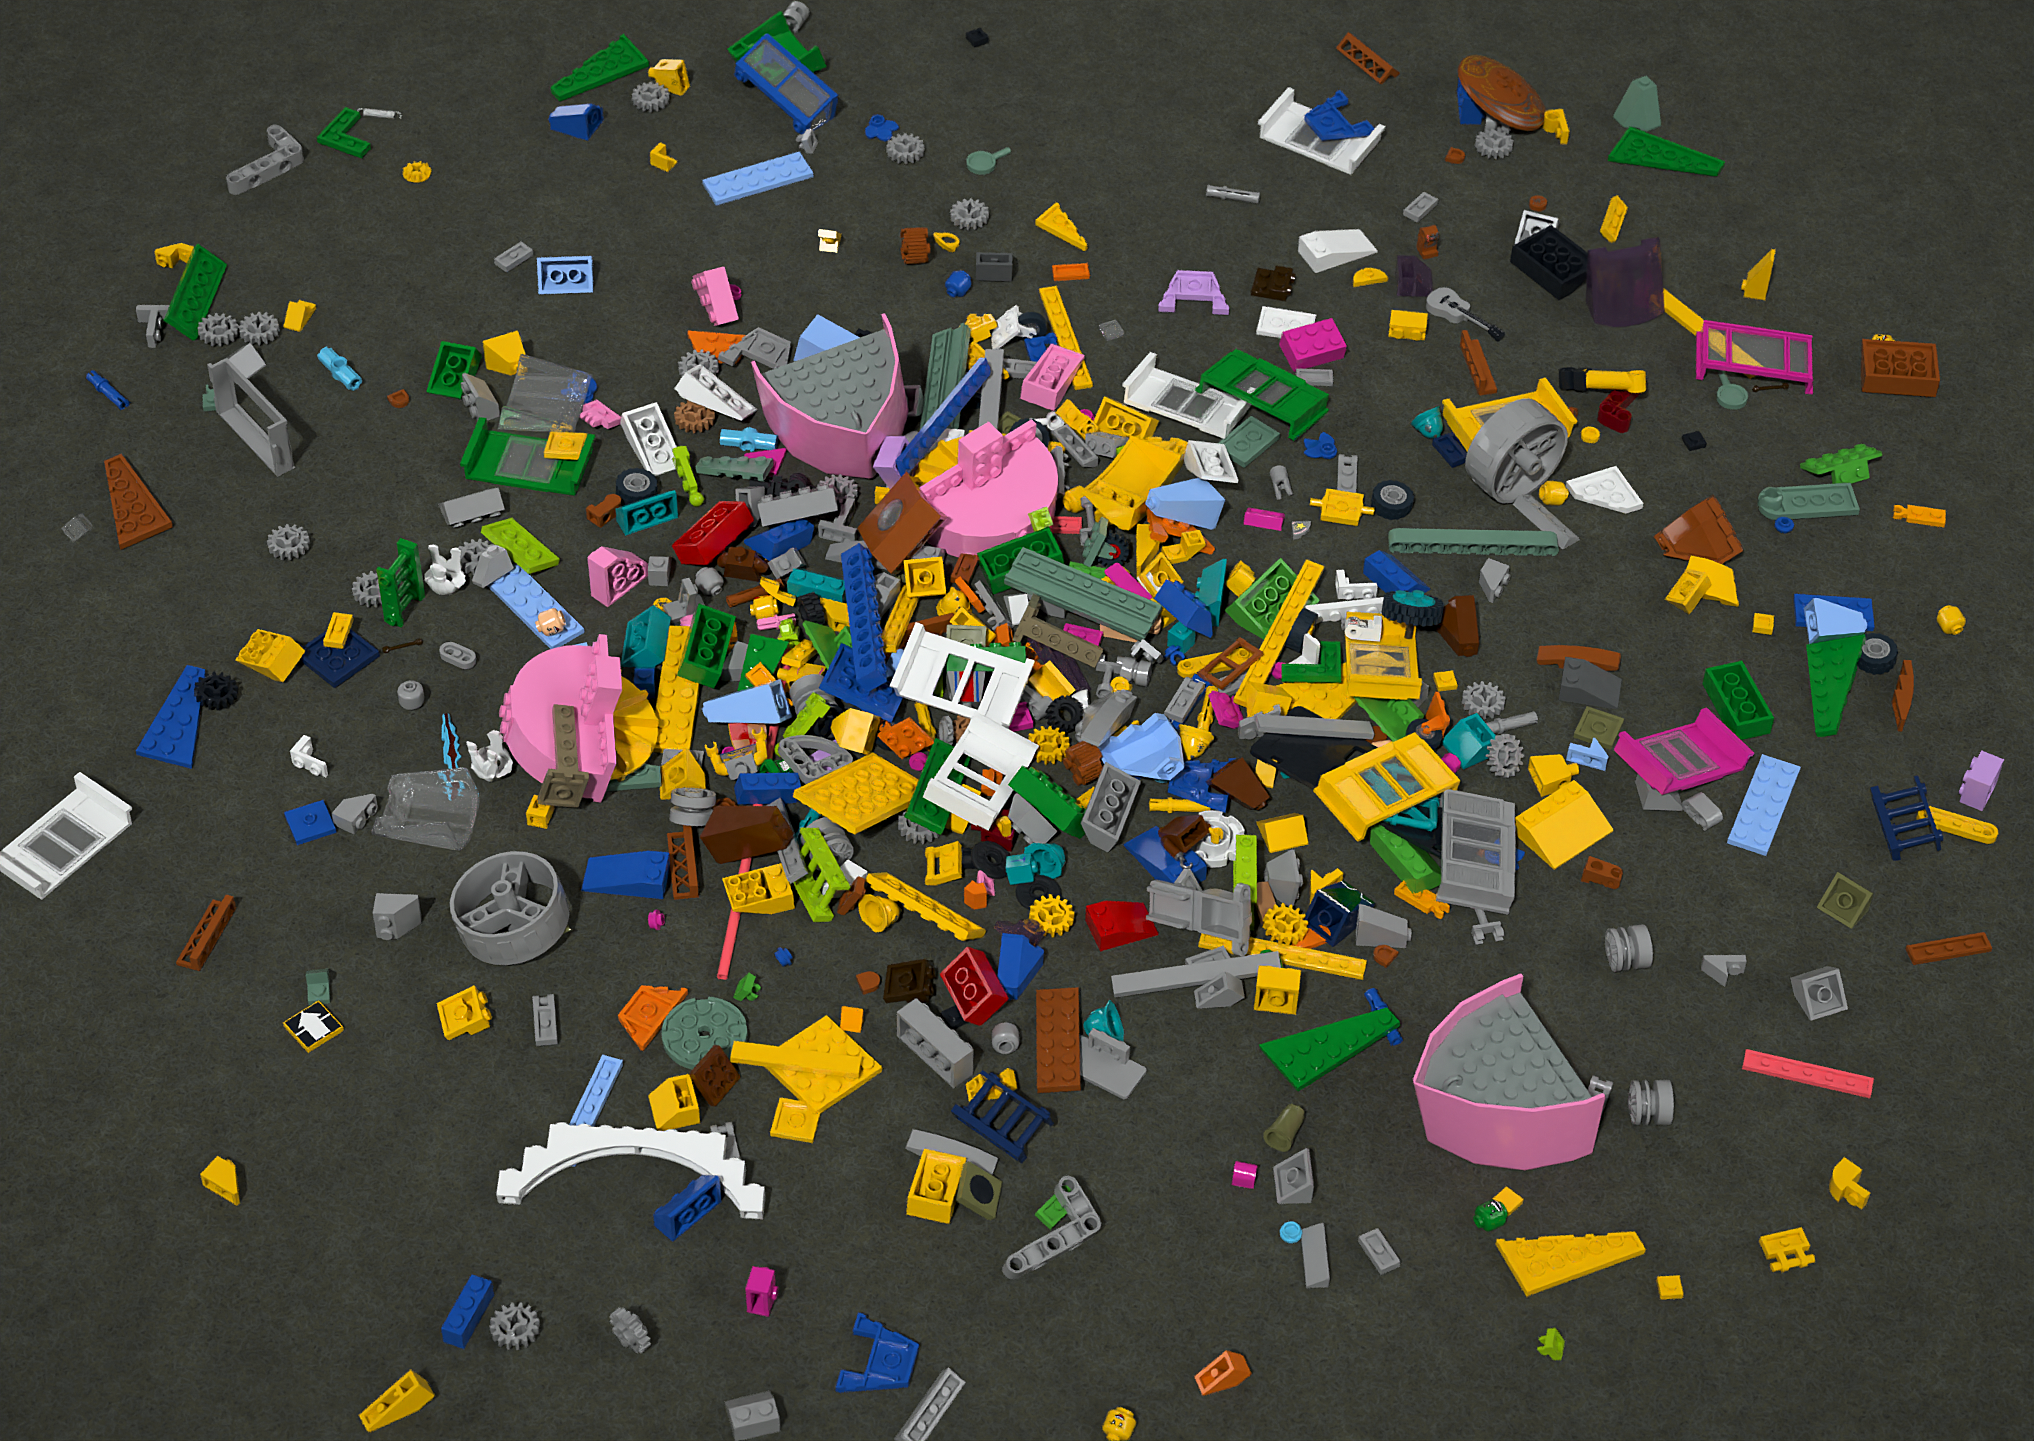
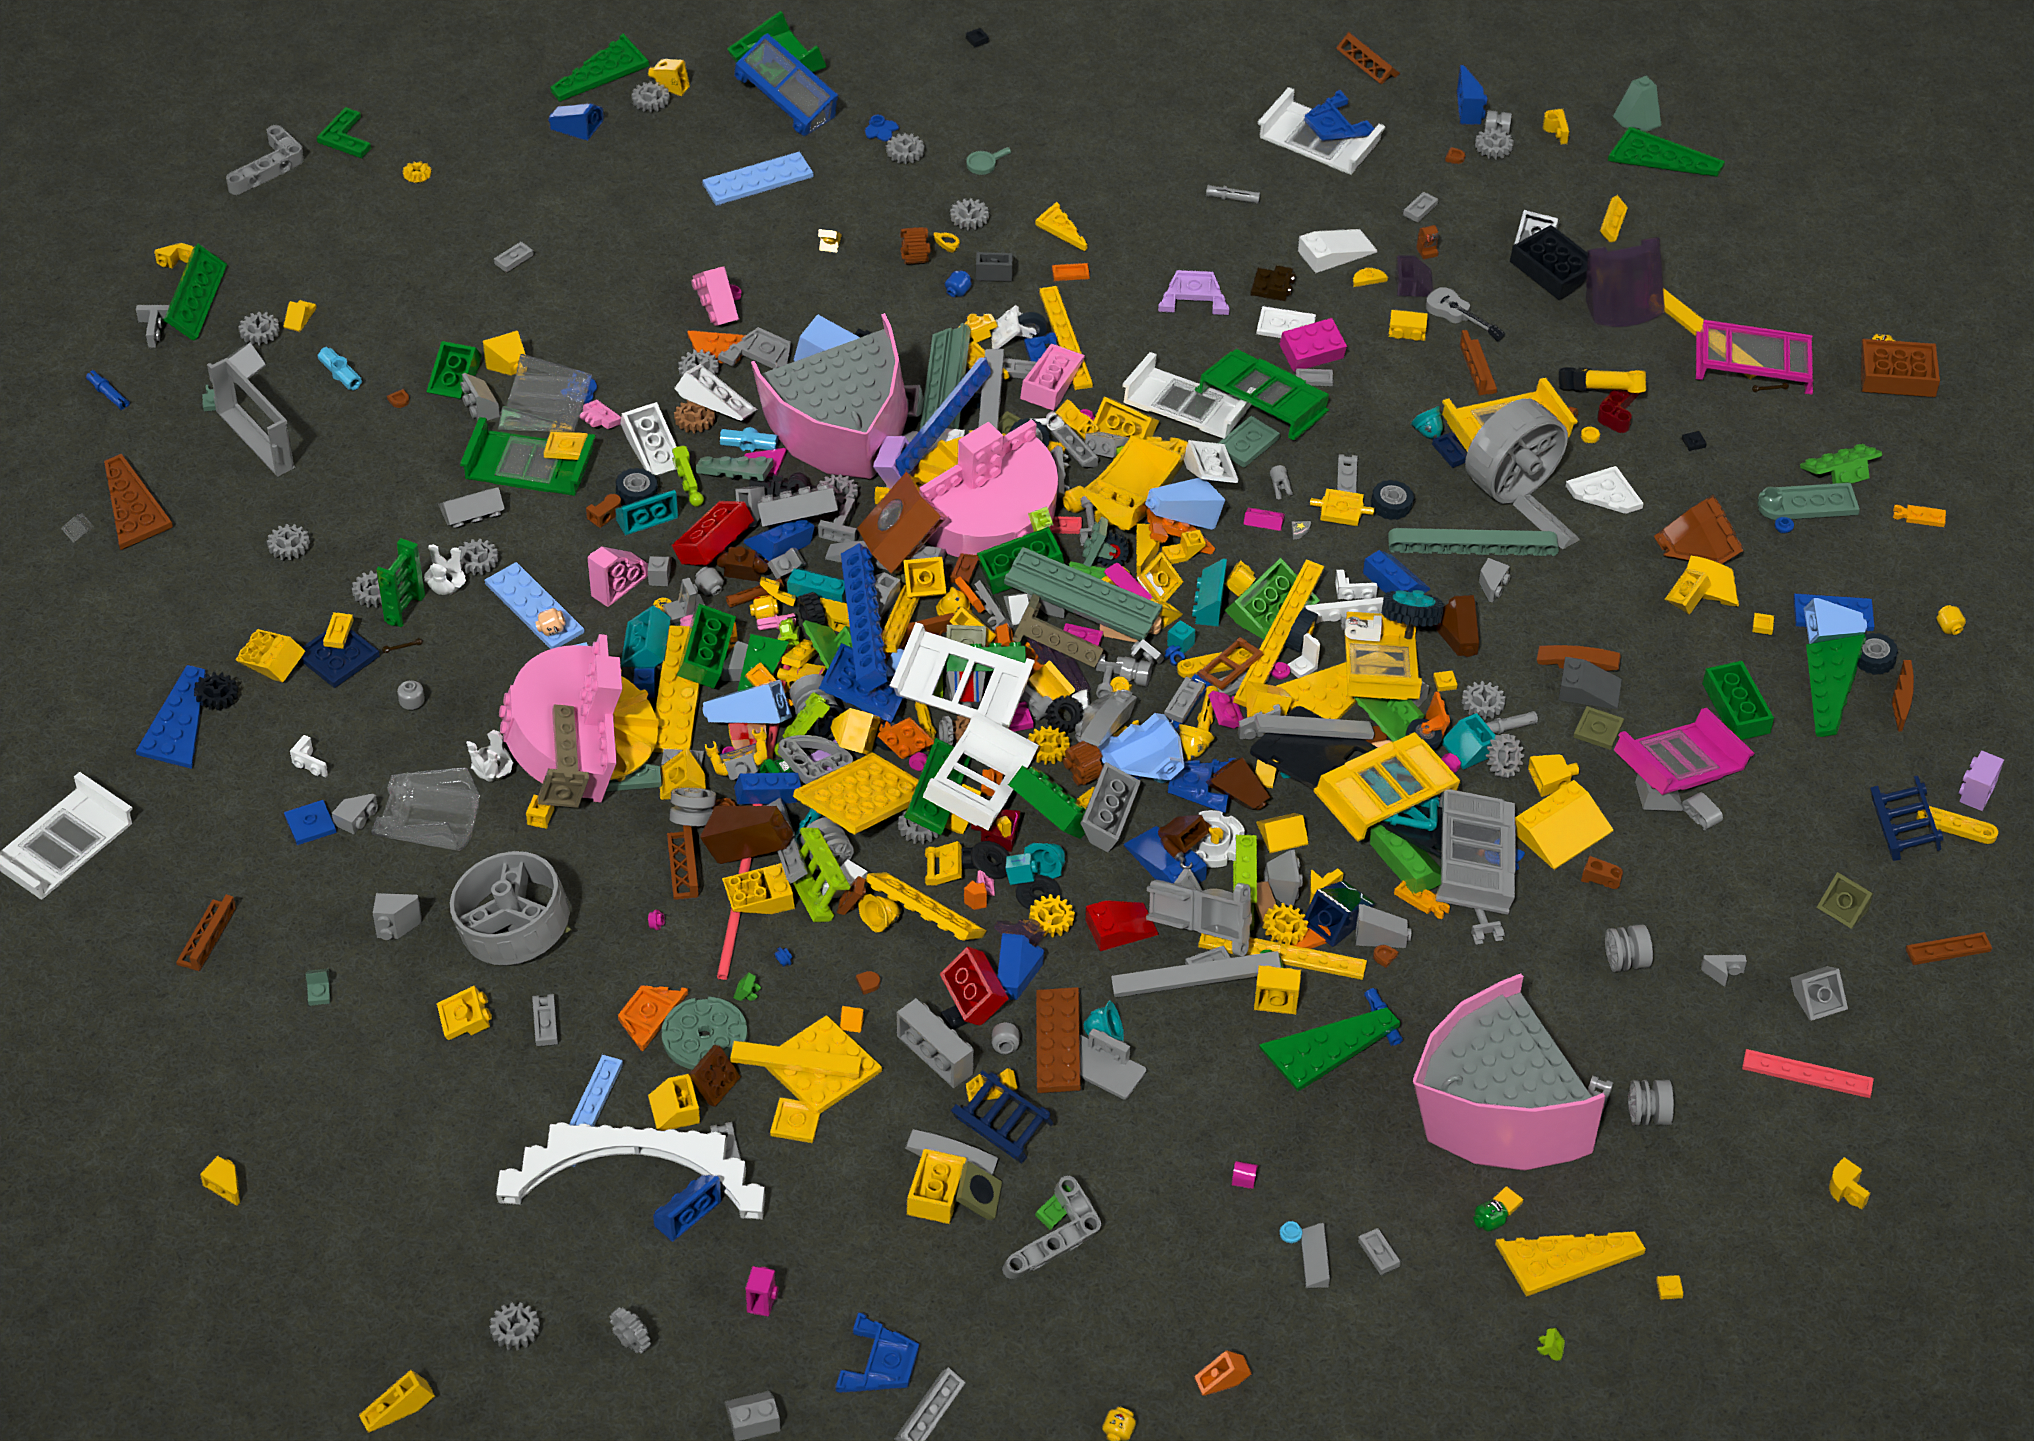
(218, 329): light grey gear -> none
(313, 1026): tile -> none
(379, 113): white piece -> none
(451, 745): medium azure sword -> none
(459, 655): light grey plate -> none
(467, 1311): blue brick -> none
(491, 566): light grey slope -> none
(520, 545): lime plate -> none
(565, 275): light blue slope -> none
(628, 874): blue slope -> none
(659, 159): yellow panel -> none
(796, 15): light grey wheel -> none
(808, 141): light grey tile -> none
(909, 981): dark brown plate -> none
(1029, 821): light grey slope -> none
(1111, 330): clear plate -> none
(1173, 805): yellow pin -> none
(1185, 607): blue slope -> none
(1219, 992): light grey slope -> none
(1283, 1130): olive plant -> none
(1294, 1179): light grey slope -> none
(1320, 448): blue plate -> none
(1327, 671): green plate -> none
(1501, 92): dark orange dish -> none
(1538, 203): dark orange tile -> none
(1553, 493): yellow head -> none
(1592, 757): light blue slope -> none
(1730, 395): sand green piece -> none
(1759, 277): yellow slope -> none
(1763, 805): light blue plate -> none
(1787, 1243): yellow plate -> none

